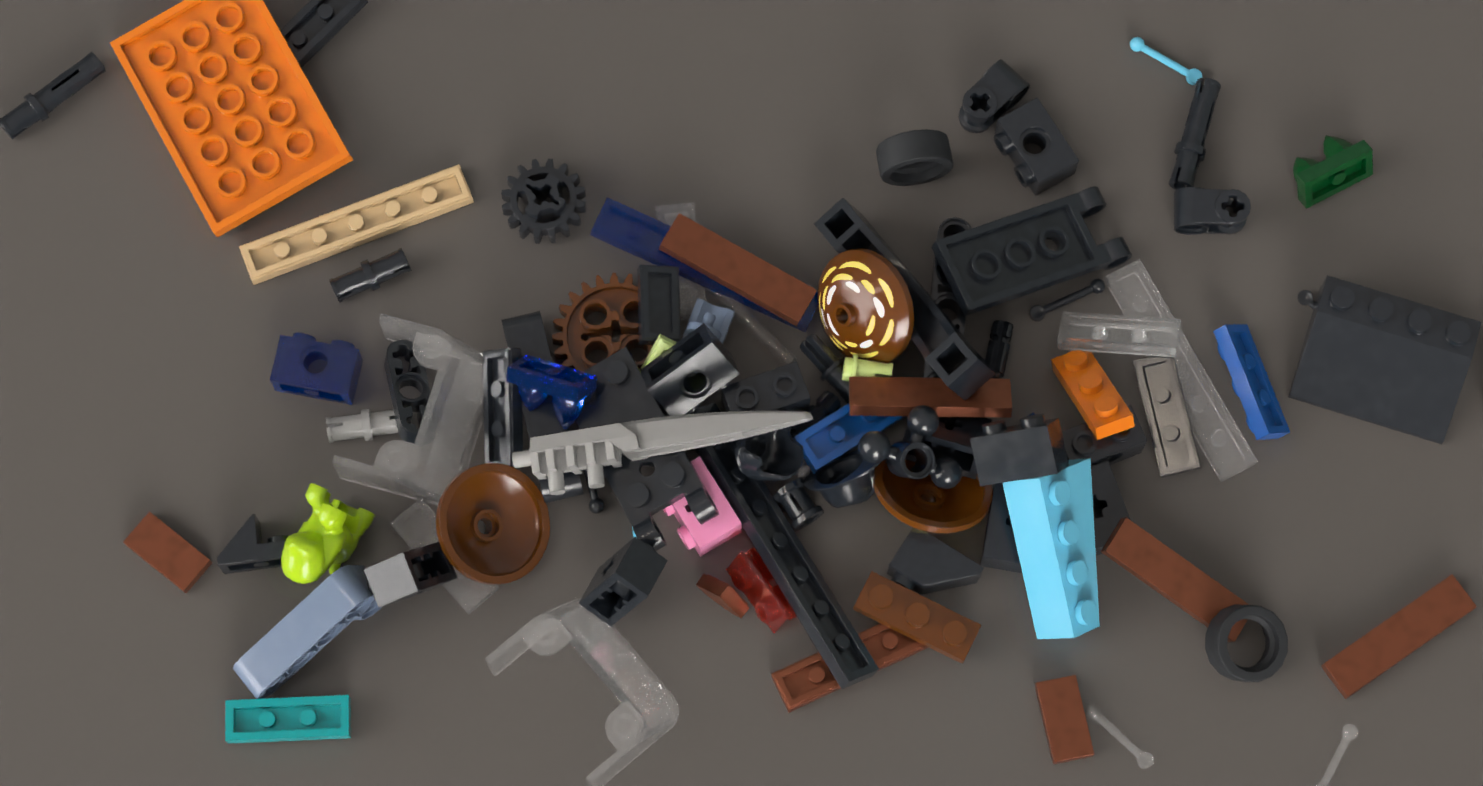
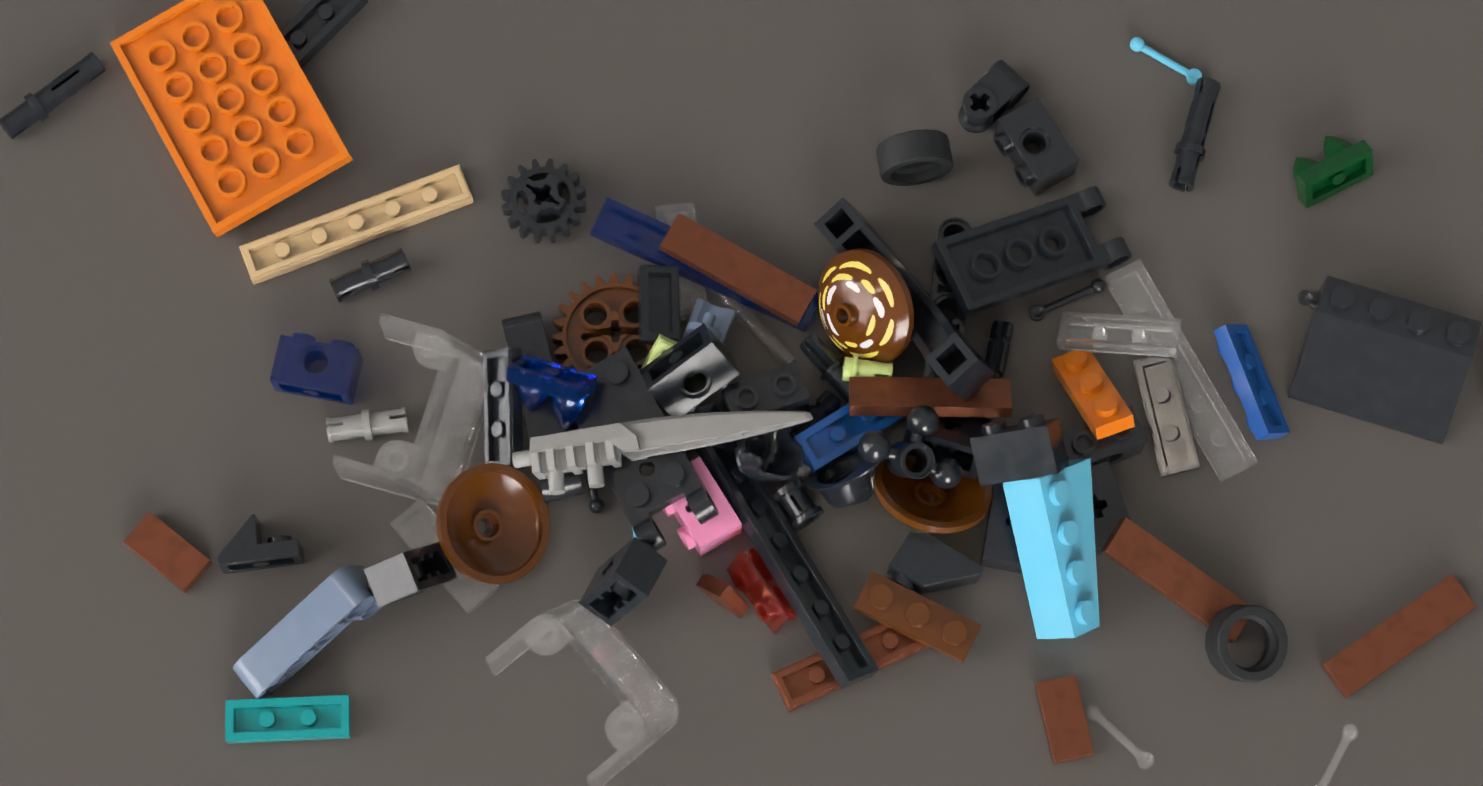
(325, 538): lime animal -> none
(396, 379): black beam -> none
(1204, 211): black piece -> none

